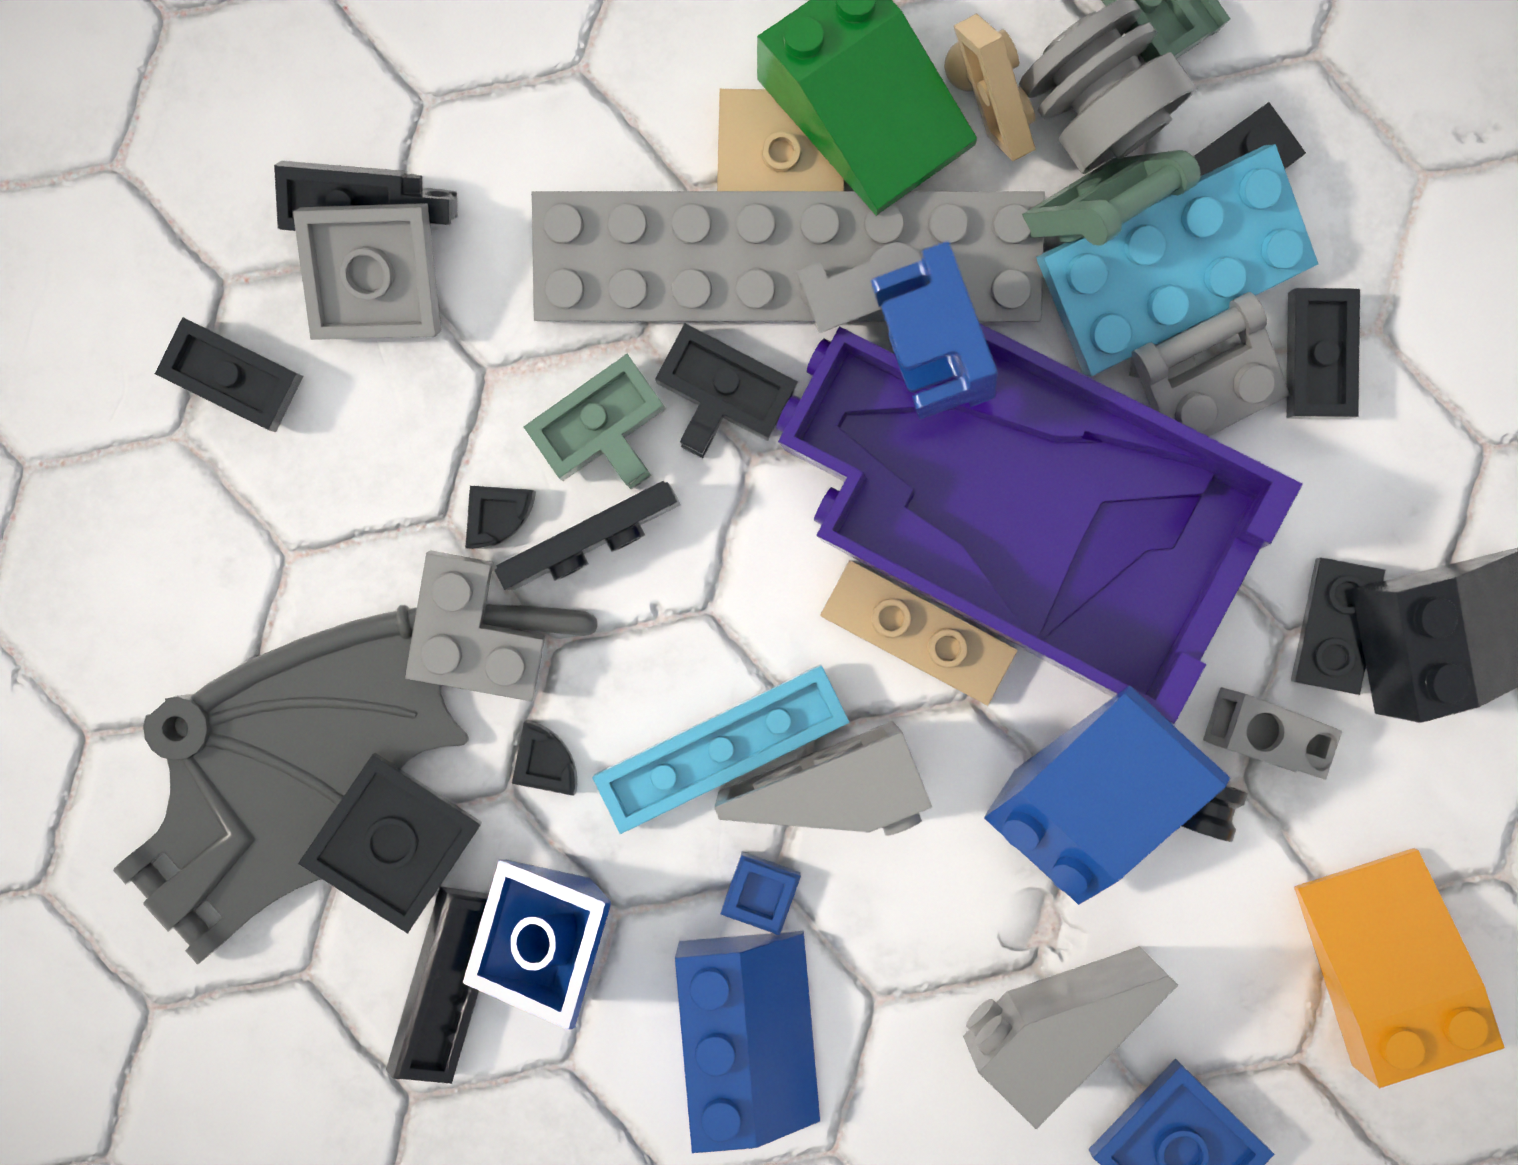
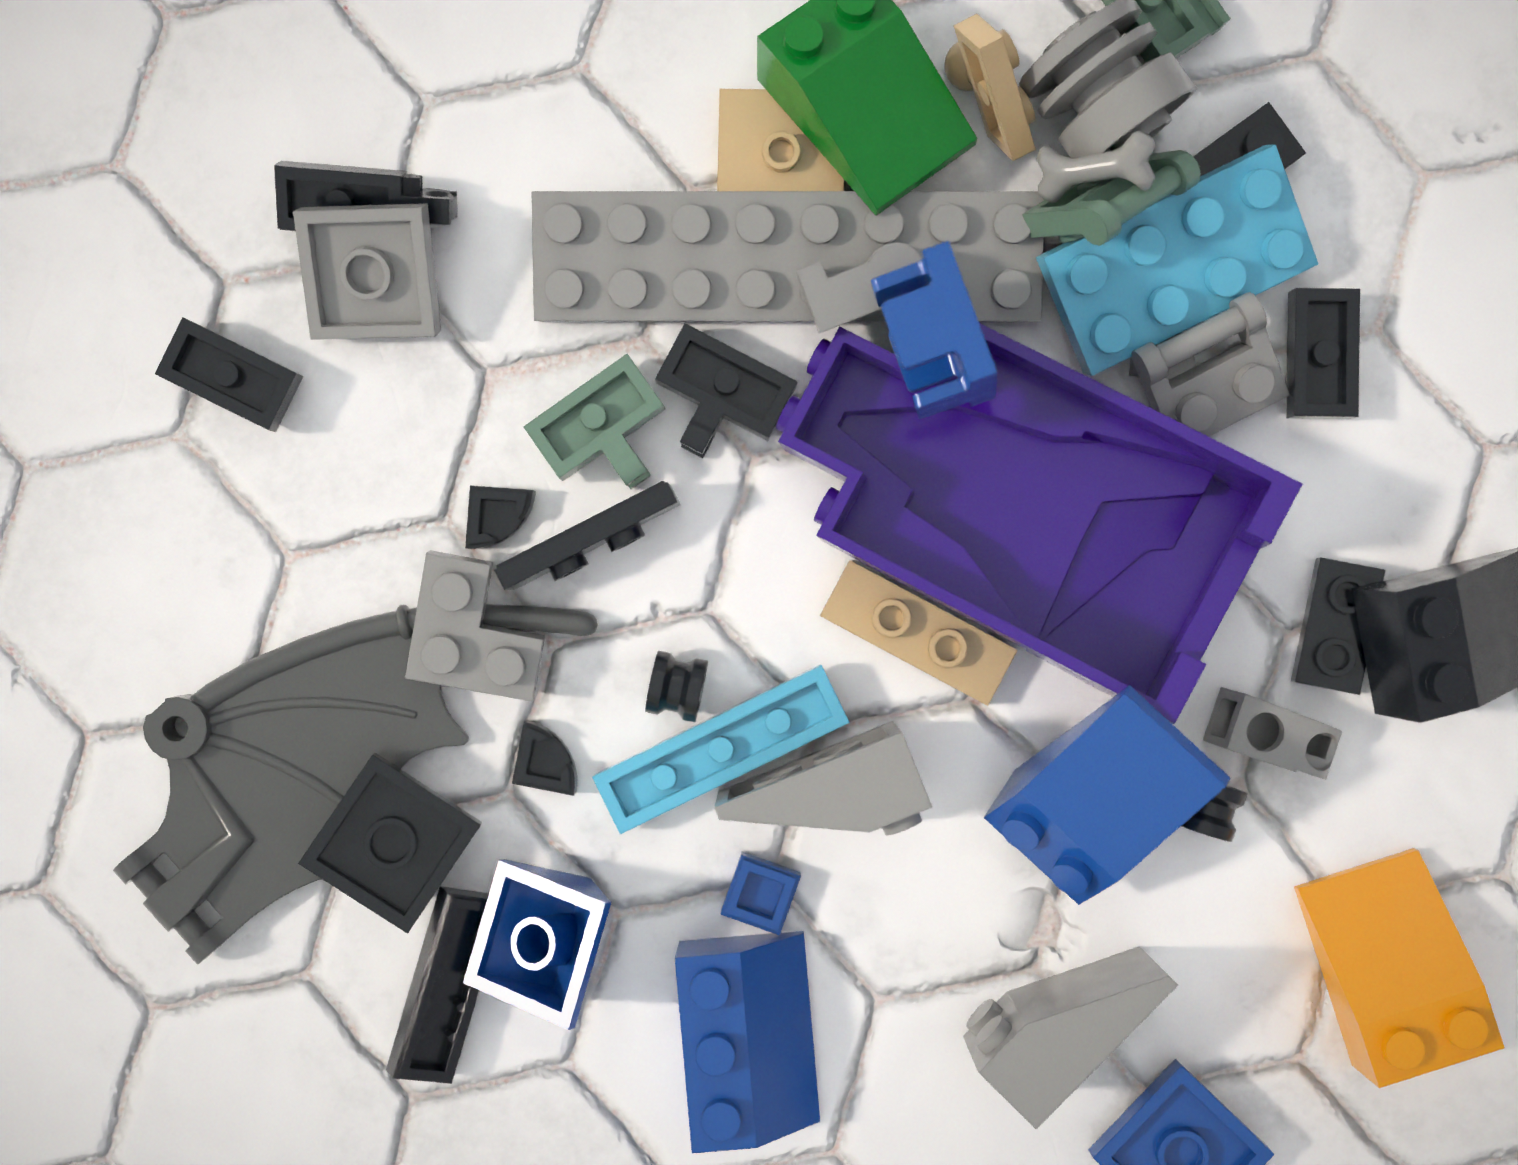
(676, 686): none -> black wheel
(1126, 162): none -> light grey piece

